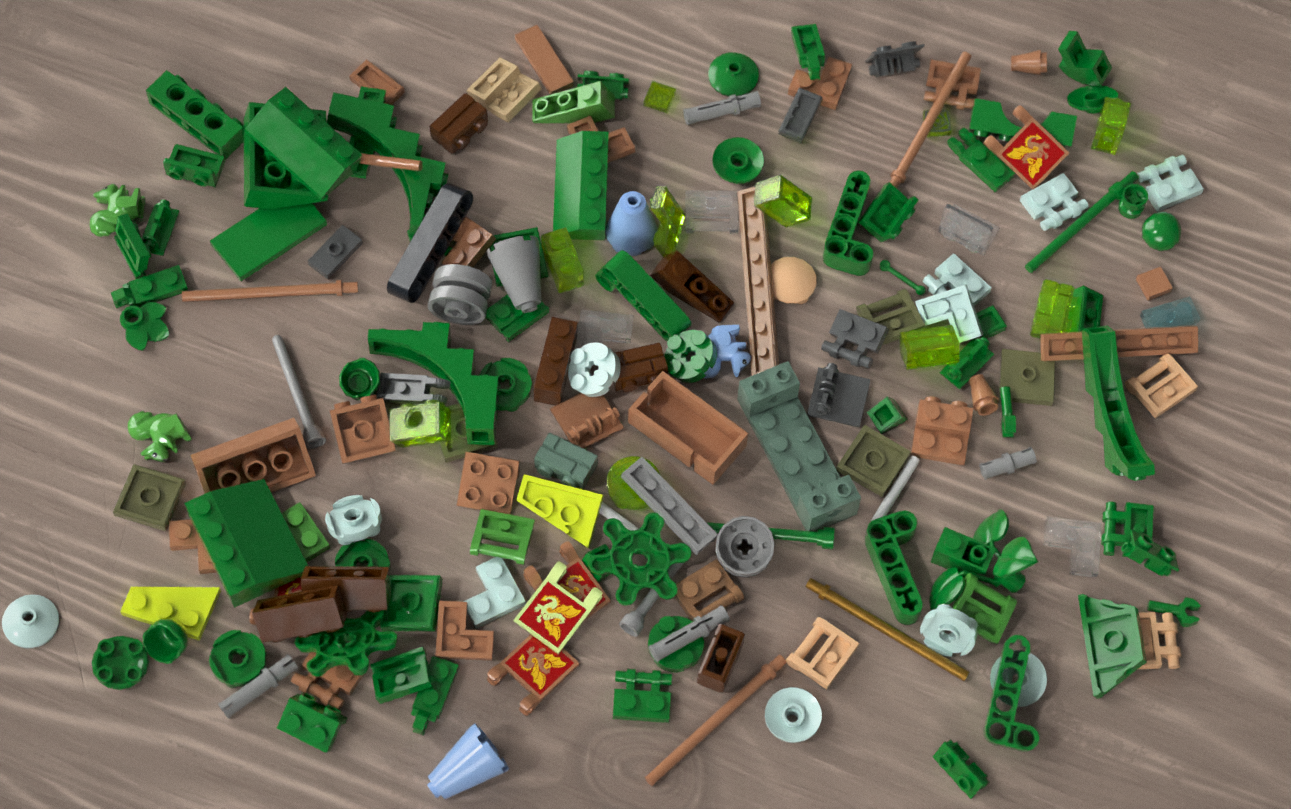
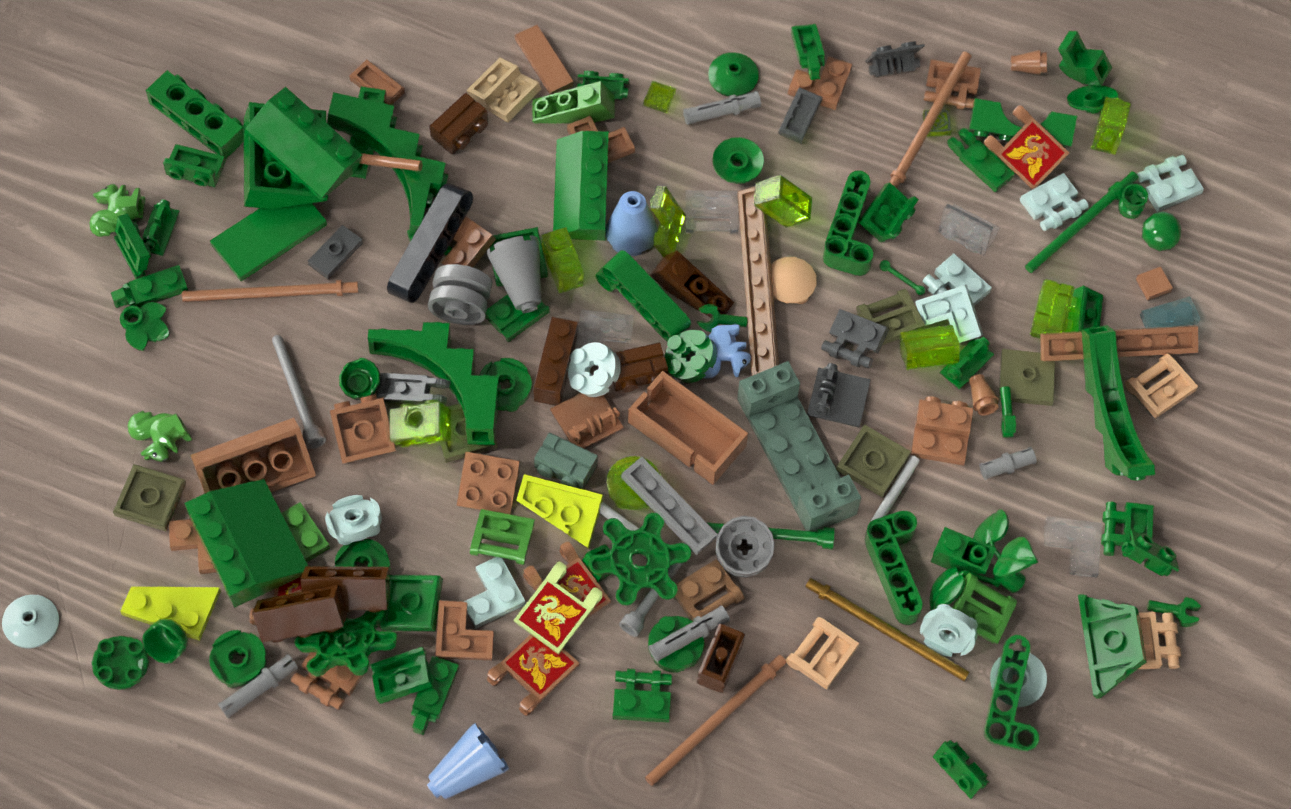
(311, 721): green bracket -> none
(718, 318): none -> green bar
(795, 702): light aqua dish -> none
(887, 415): green slope -> none
(991, 322): green tile -> none

